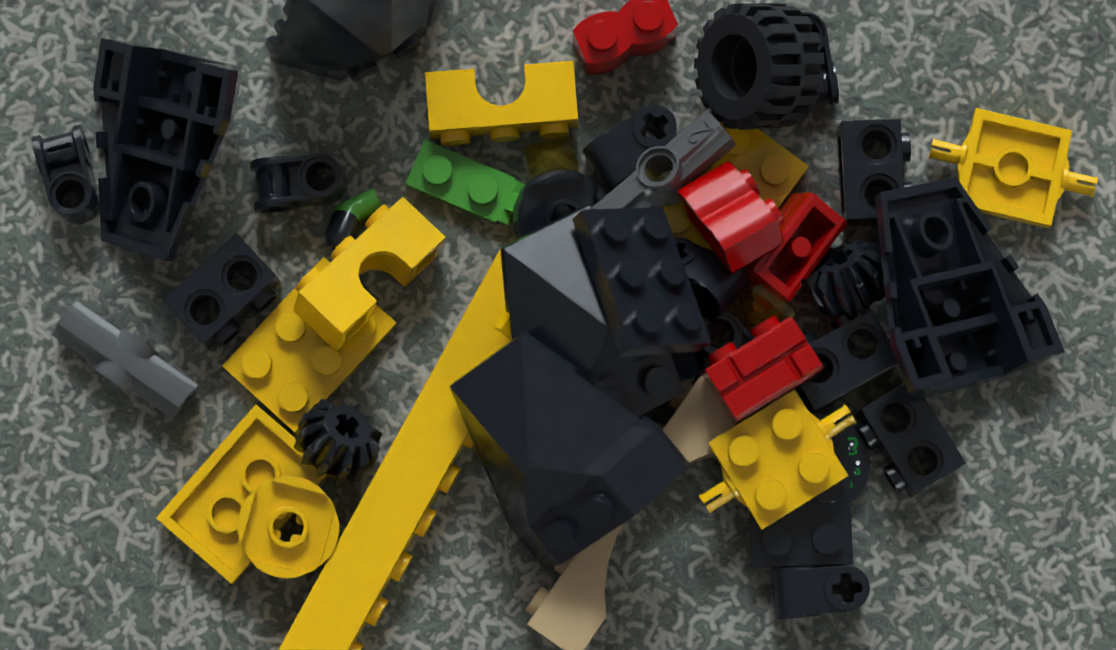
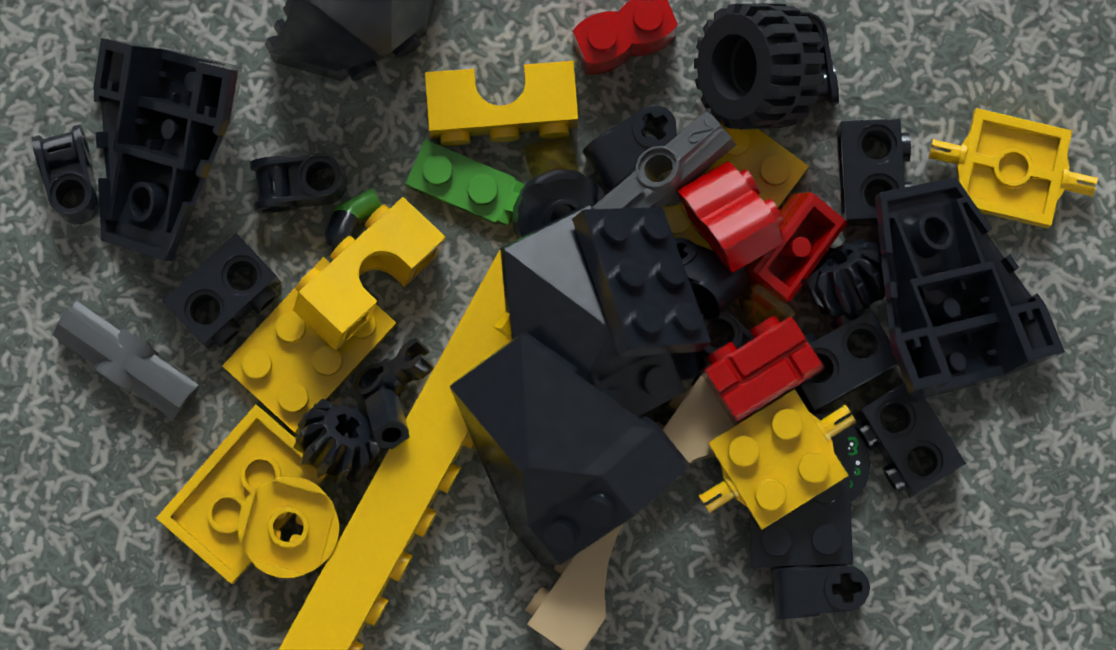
(381, 389): none -> black bar

